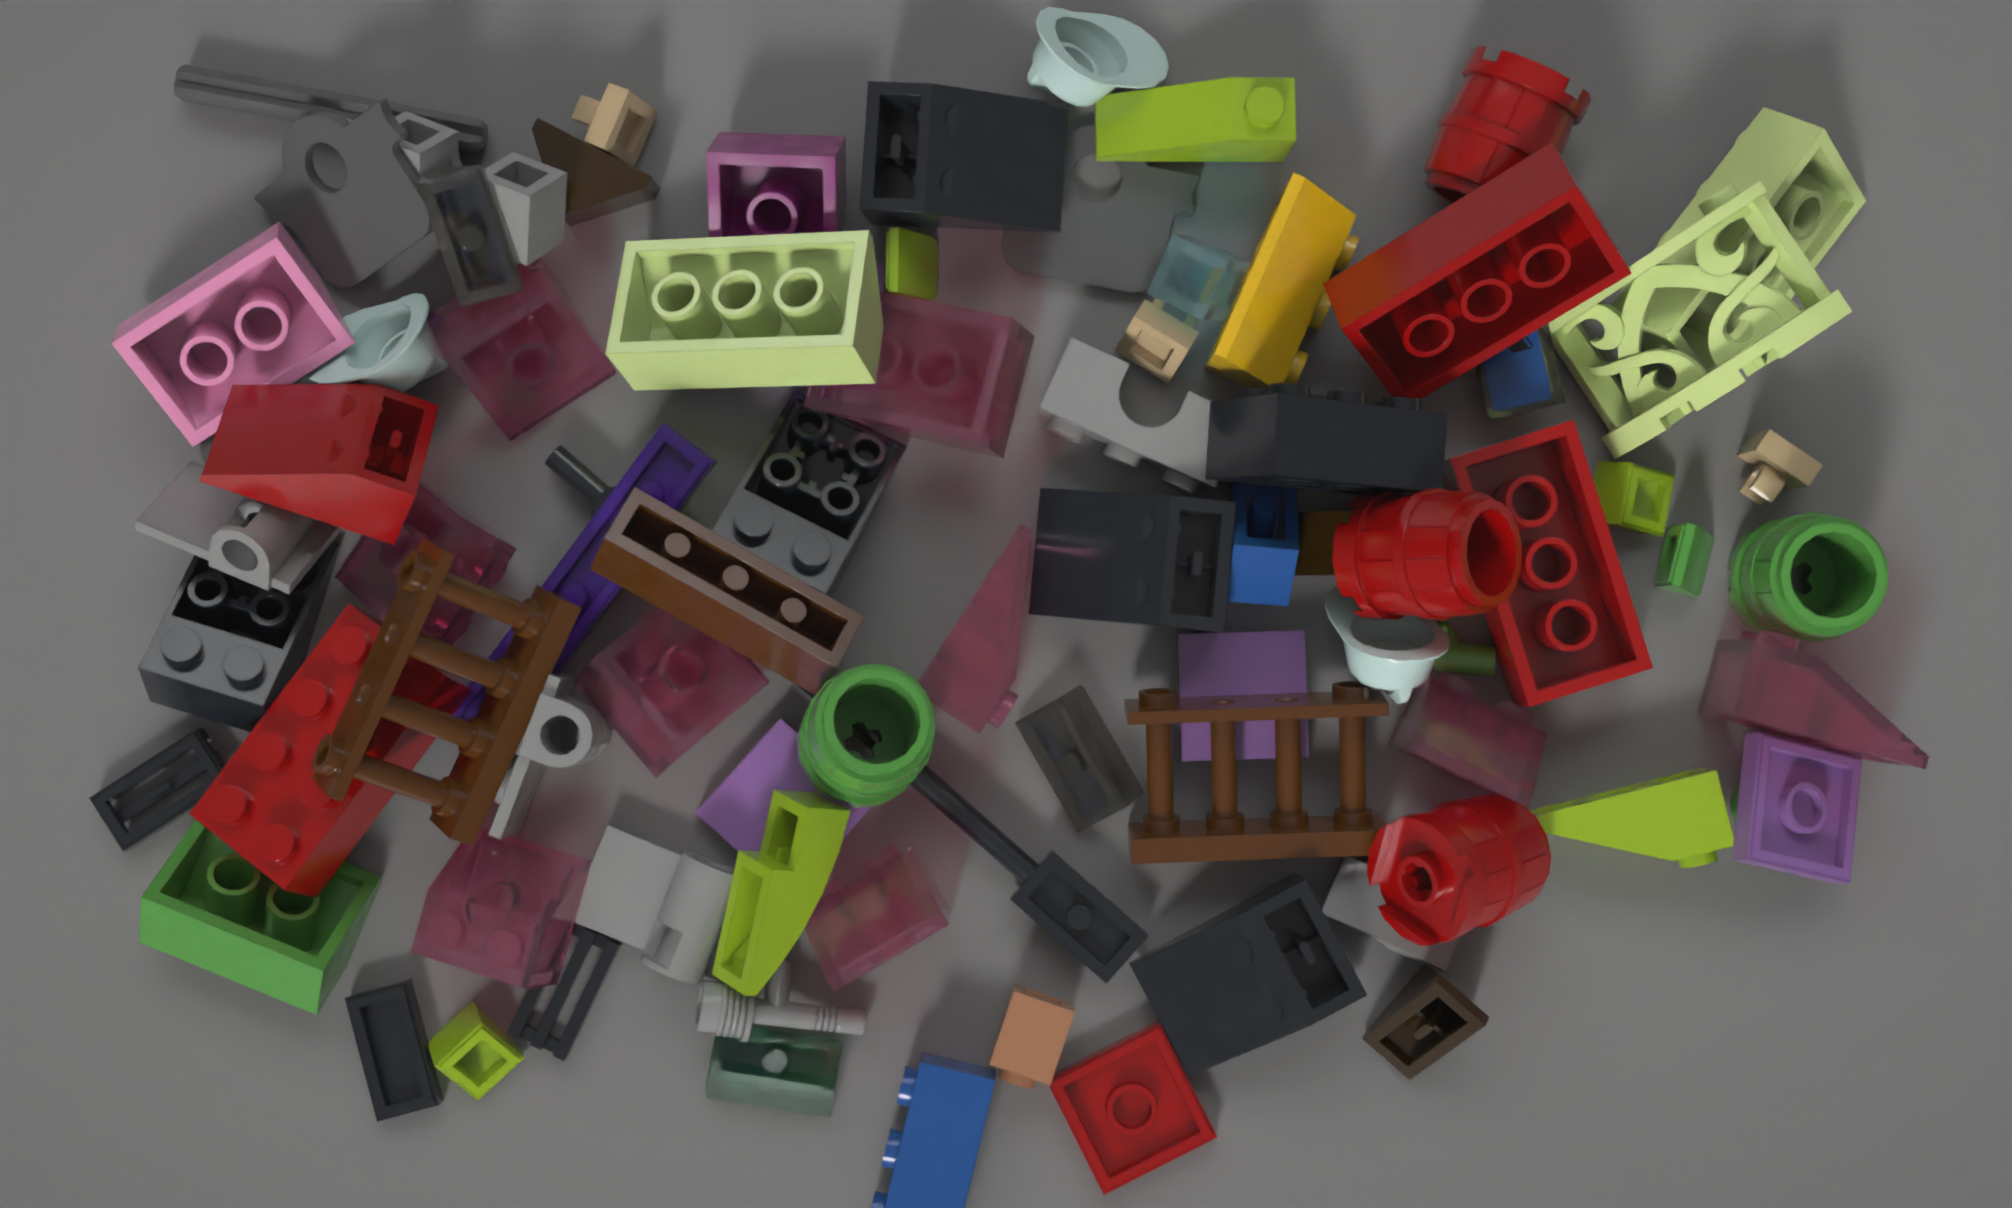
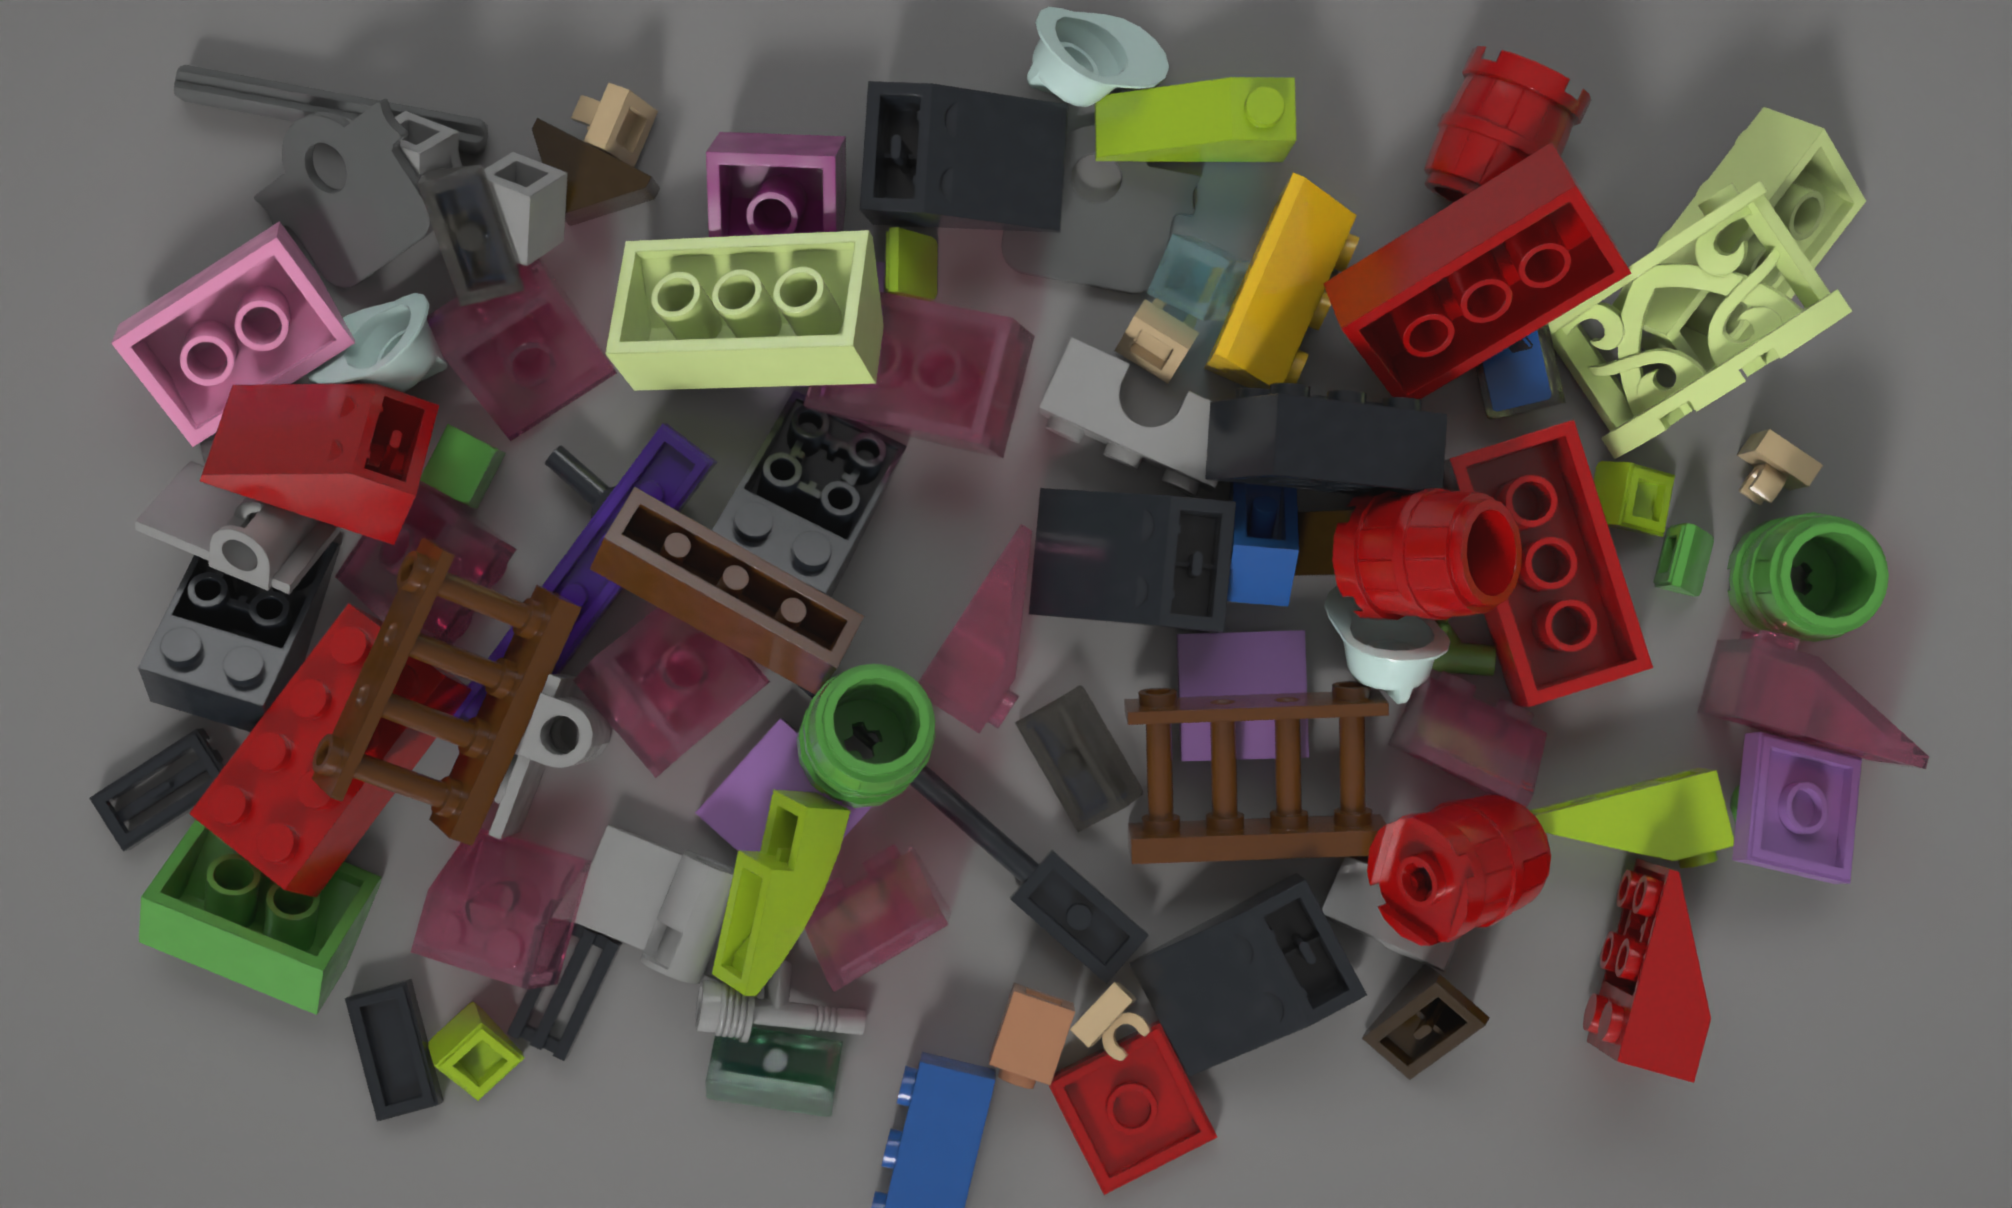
(462, 466): none -> bright green slope
(1106, 1017): none -> tan tile
(1653, 989): none -> red slope

